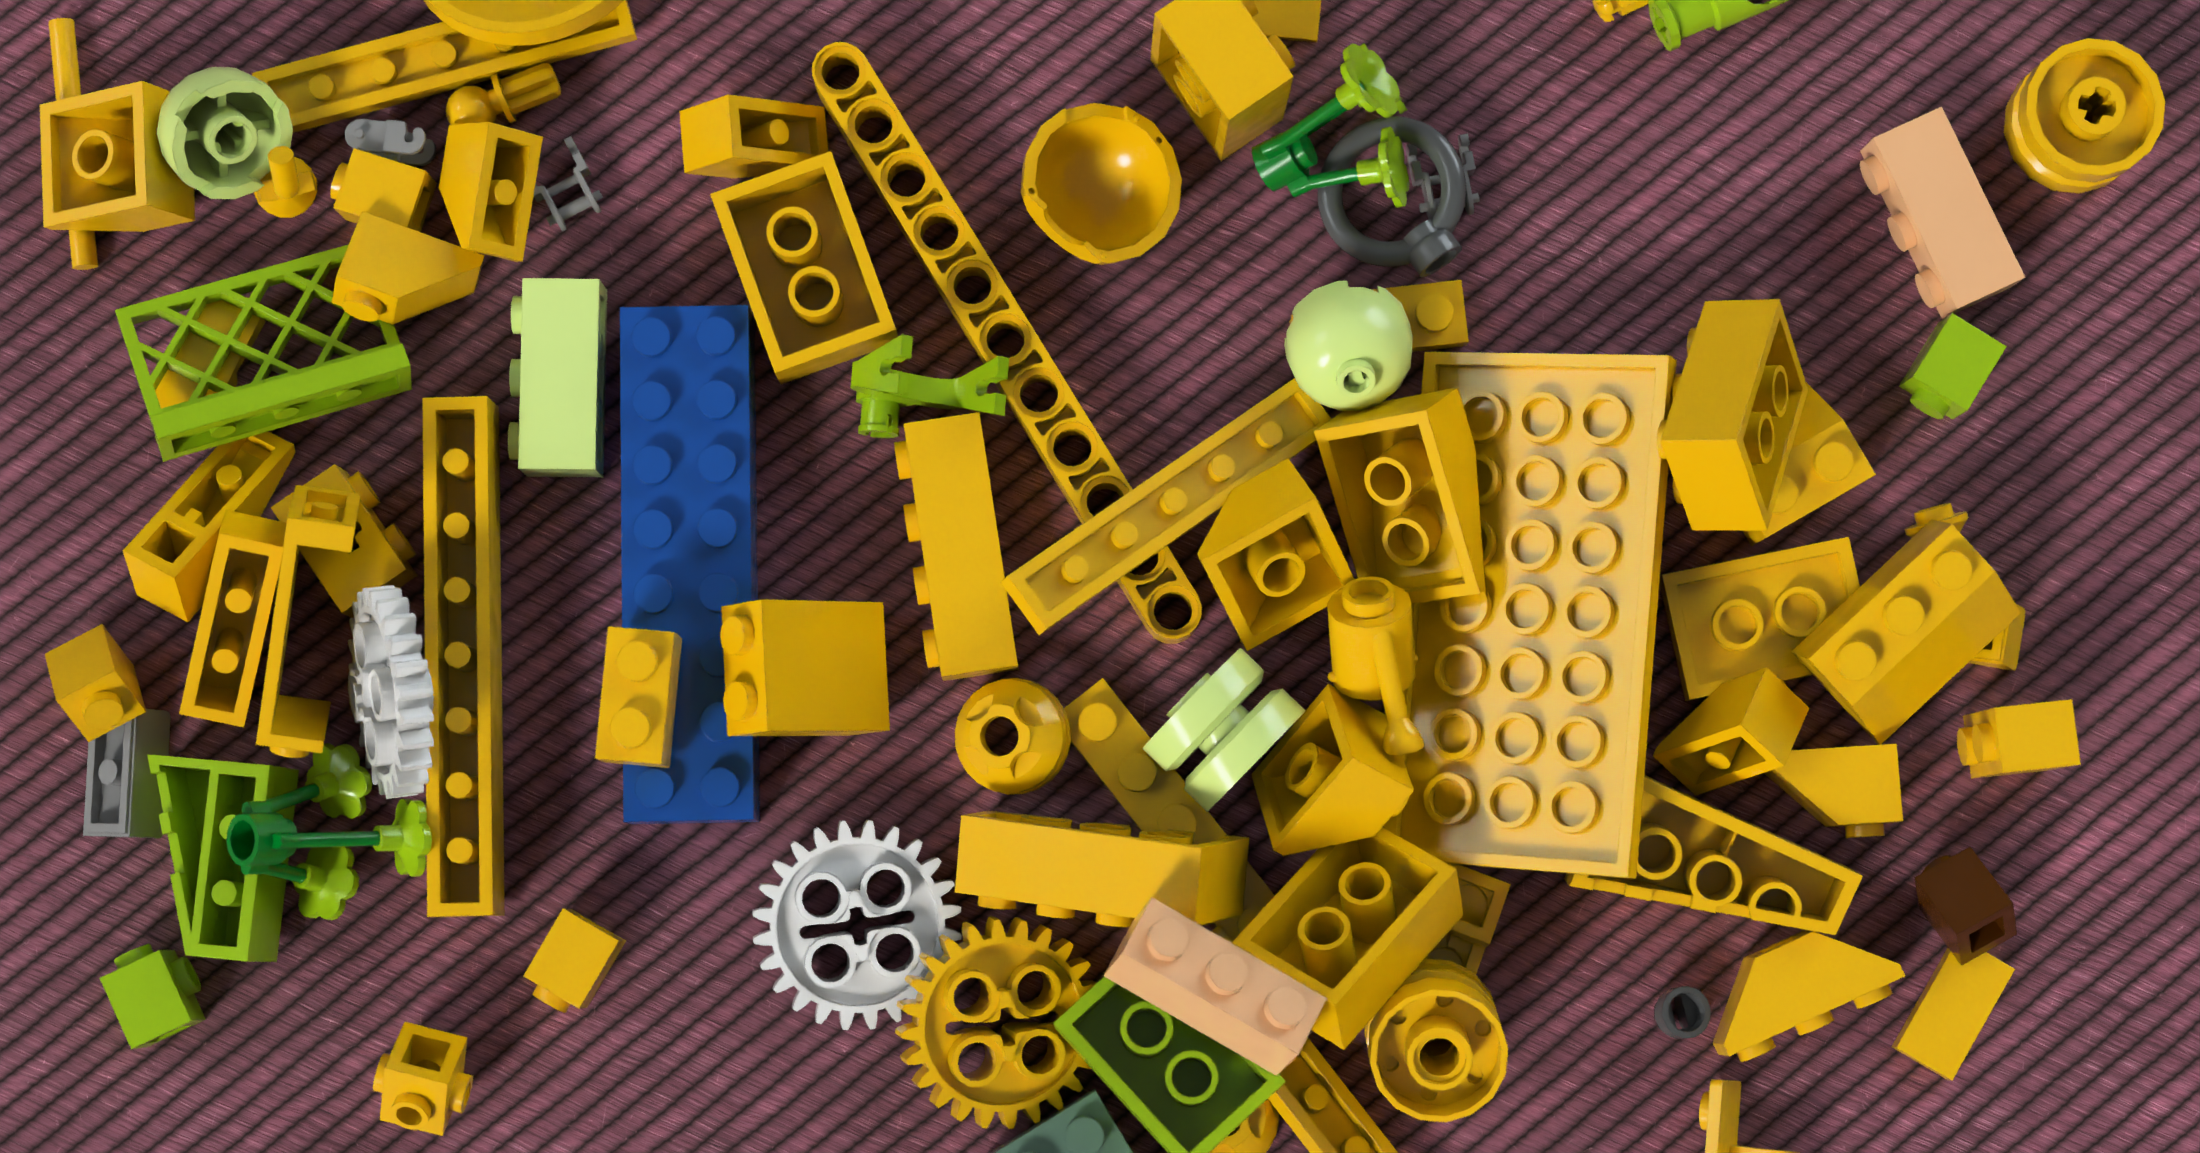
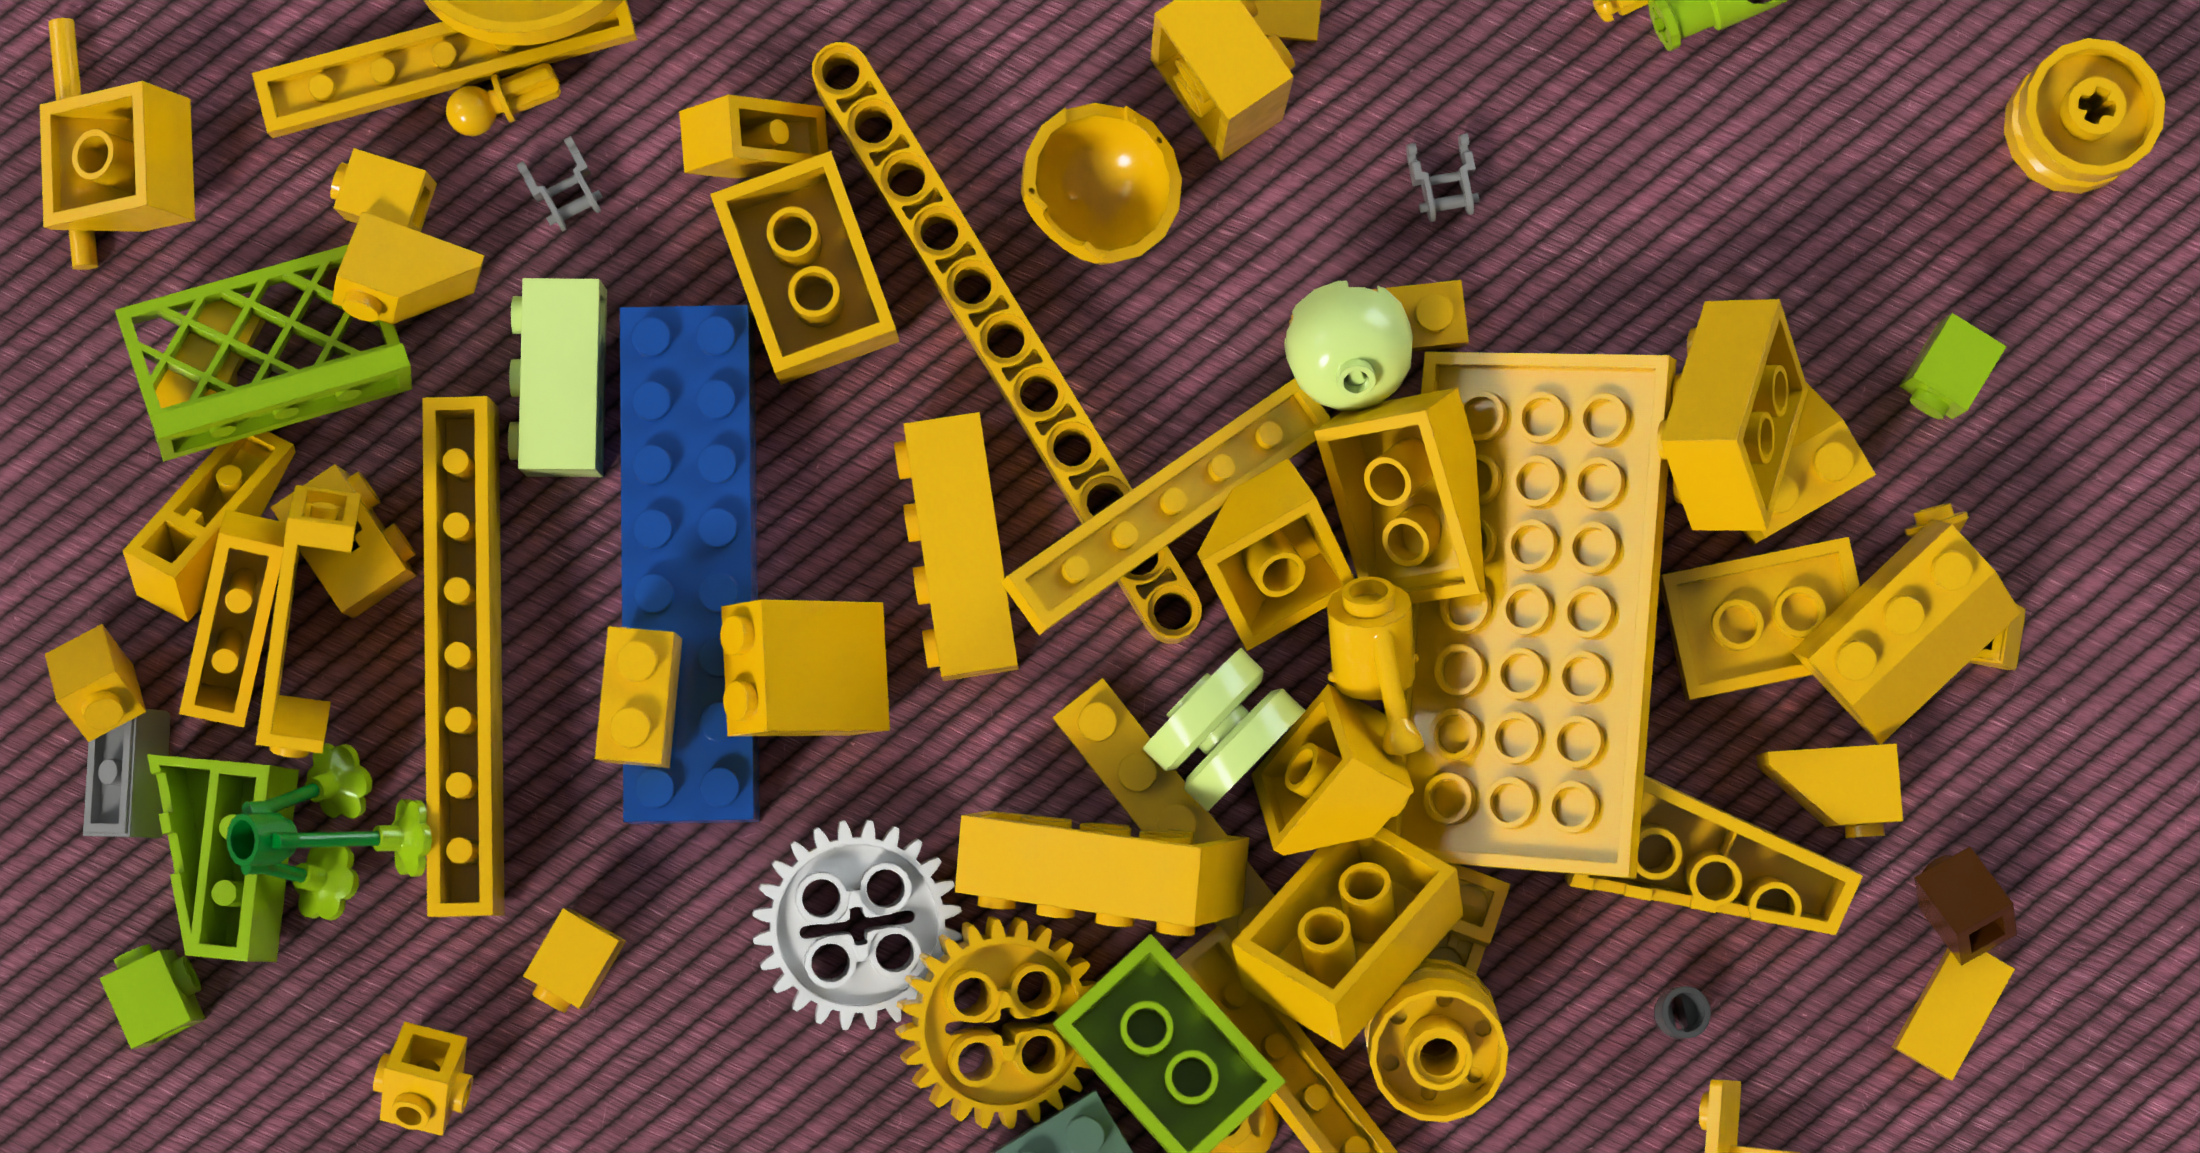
(220, 131): yellowish green cylinder -> none
(288, 186): yellow plate -> none
(390, 691): white gear -> none
(391, 141): light grey piece -> none
(490, 186): yellow slope -> none
(887, 390): lime piece -> none
(1041, 730): yellow piece -> none
(1215, 987): light nougat brick -> none
(1290, 155): plant -> none
(1427, 245): dark grey piece -> none
(1734, 733): yellow slope -> none
(1797, 987): yellow slope -> none
(1940, 214): light nougat brick -> none
(2019, 739): yellow brick -> none

